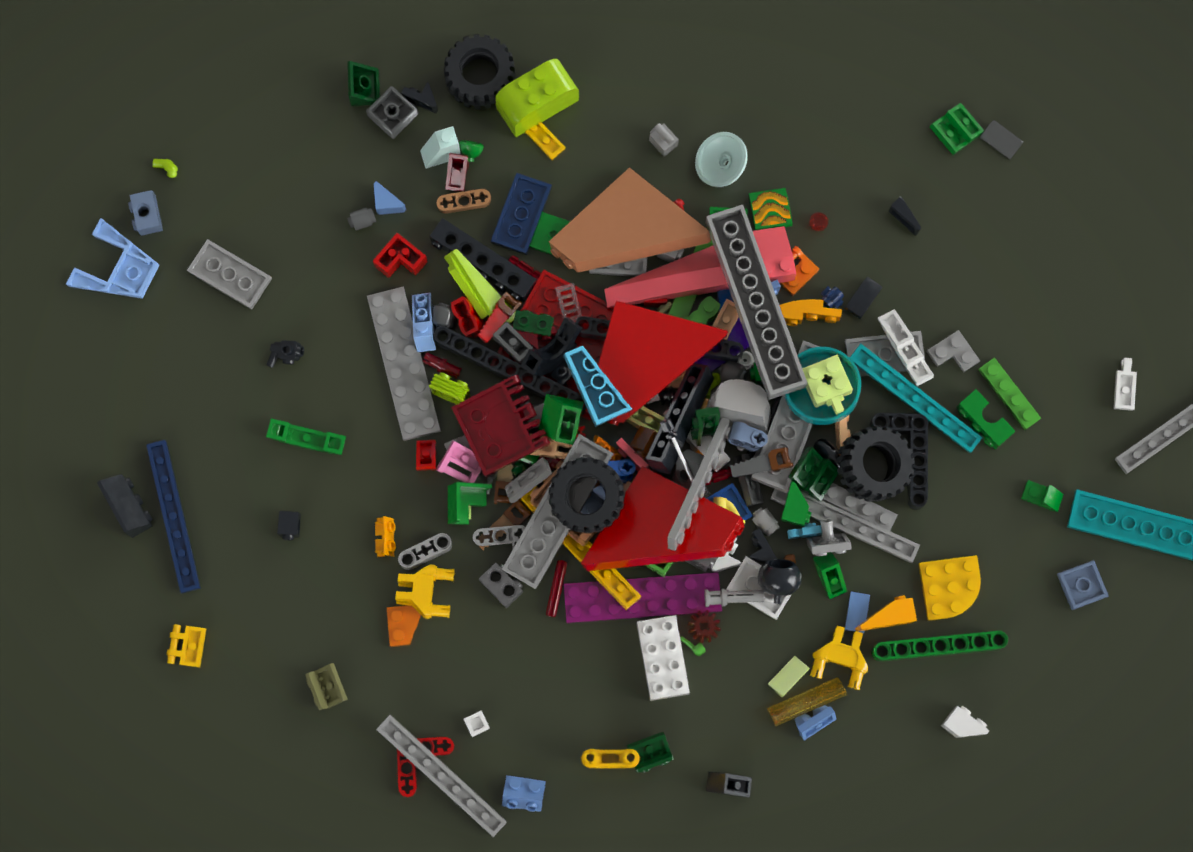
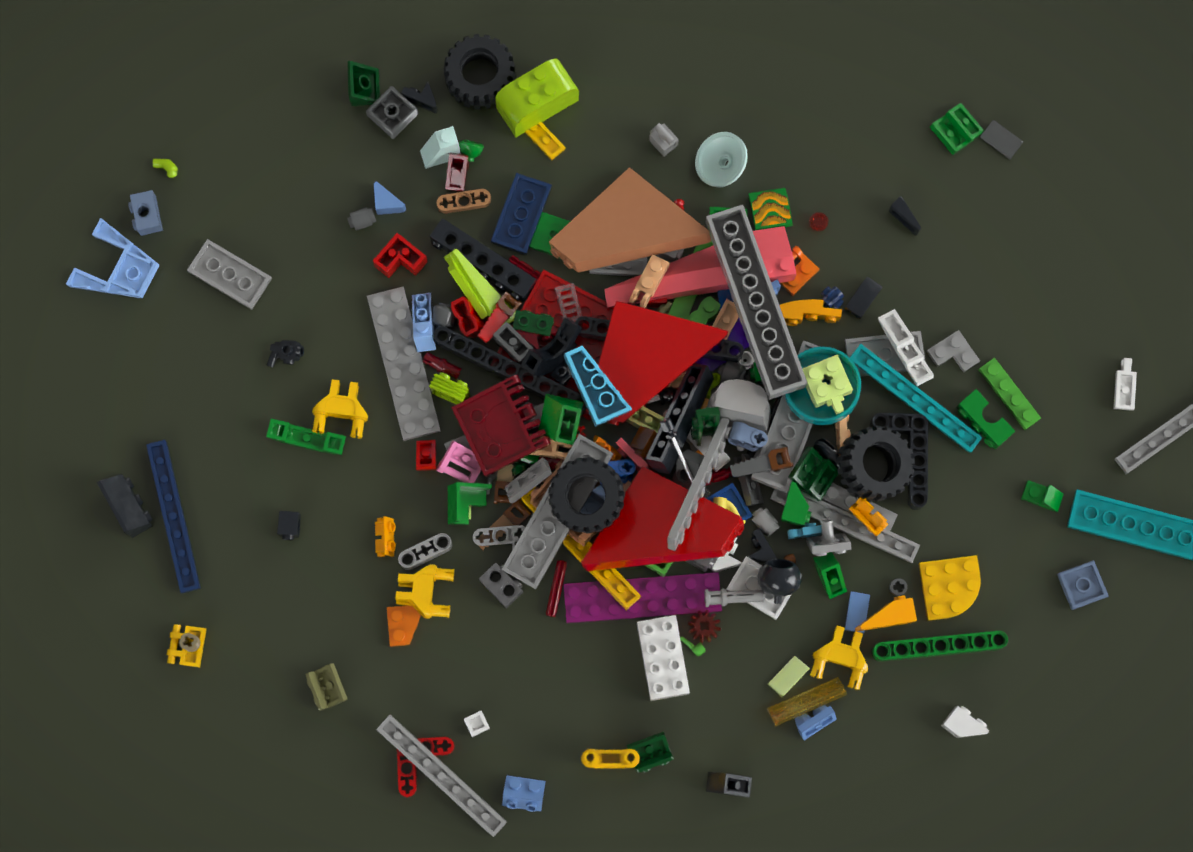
(195, 644): none -> dark tan bush
(340, 407): none -> yellow connector
(650, 280): none -> light nougat hinge
(874, 522): none -> light orange hinge
(901, 582): none -> dark grey bush

